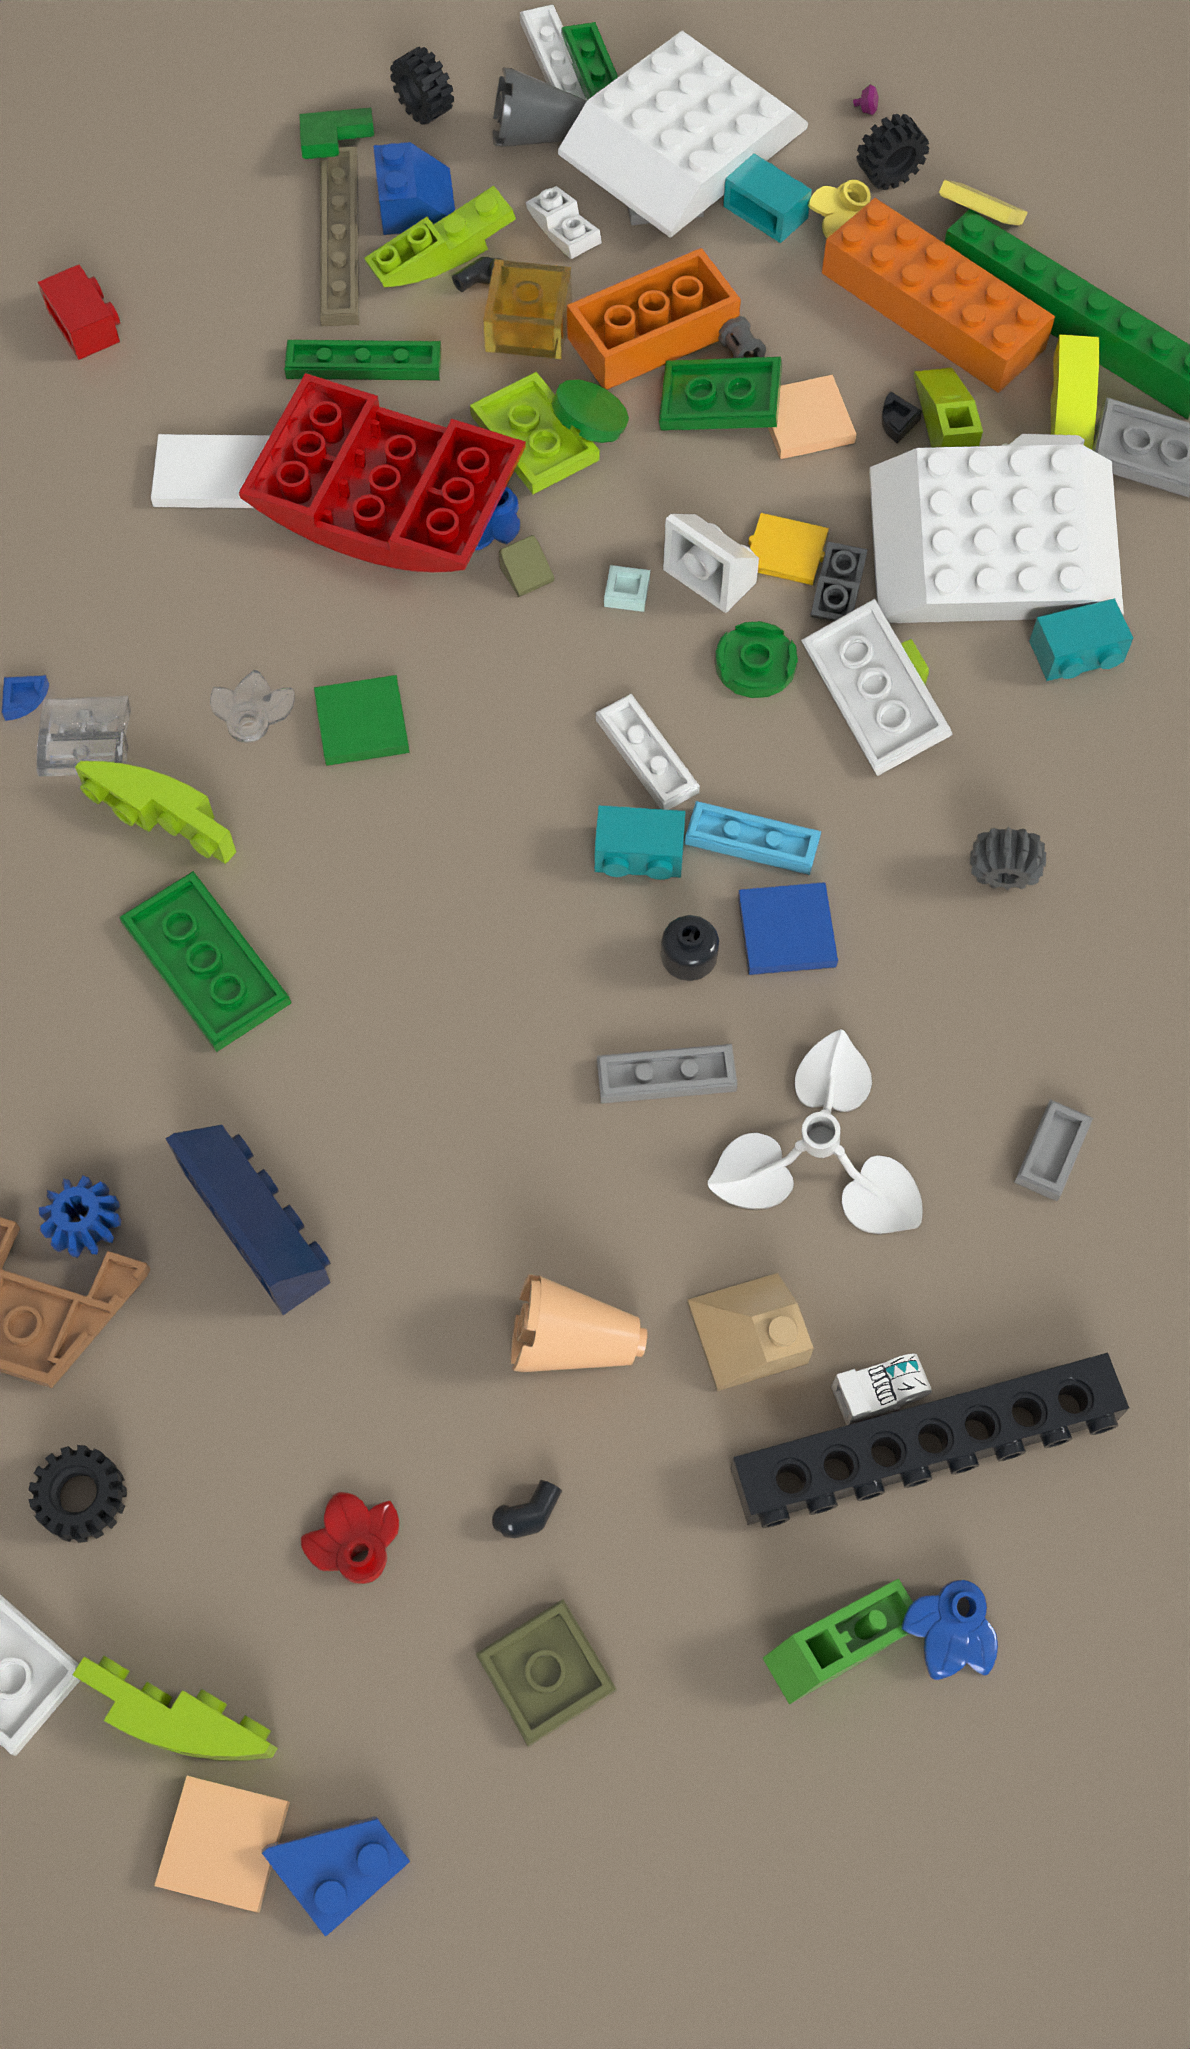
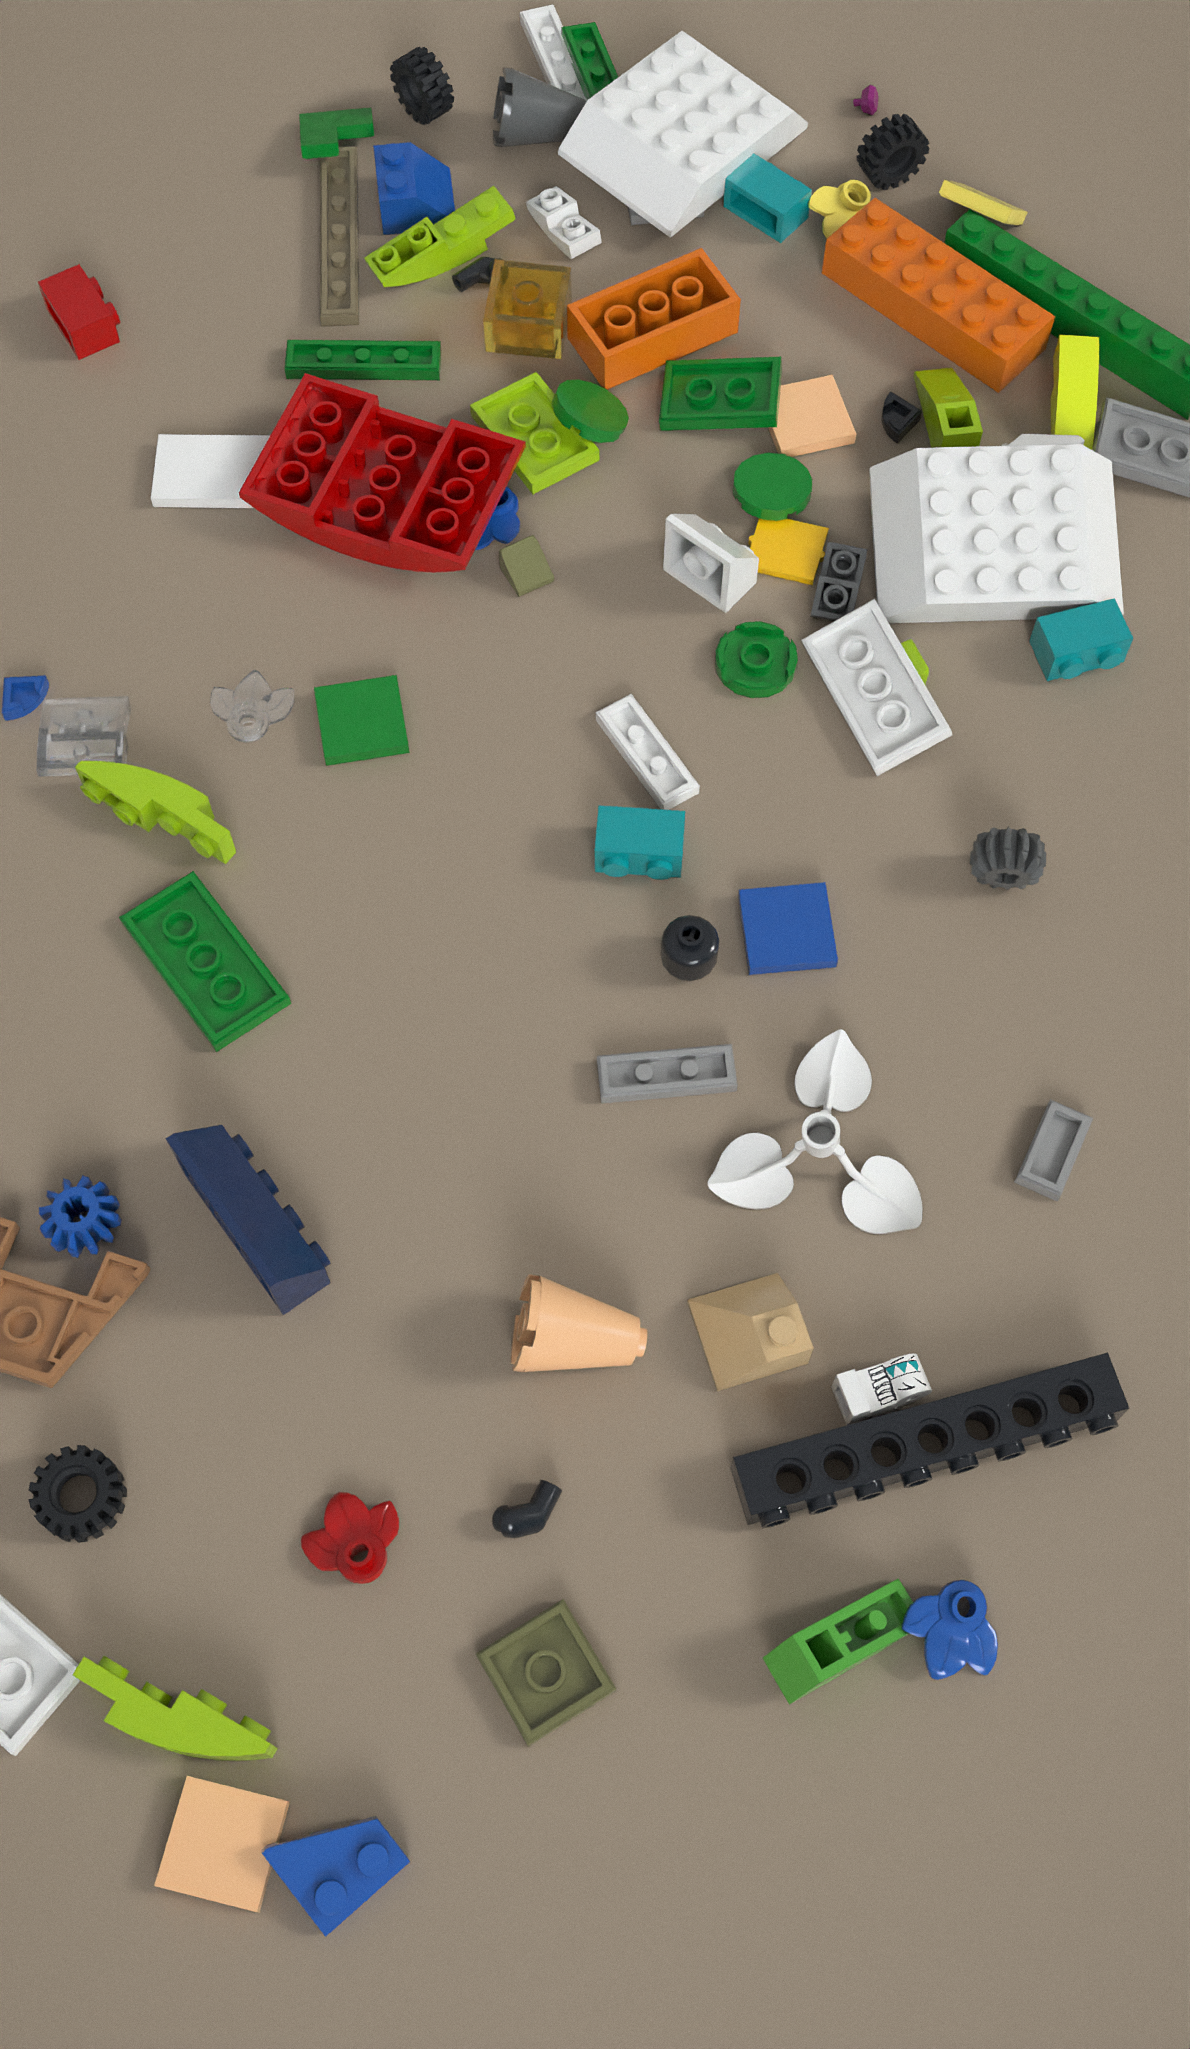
(627, 588): light aqua tile -> none
(742, 341): dark grey bush -> none
(752, 837): medium azure tile -> none
(772, 486): none -> green tile

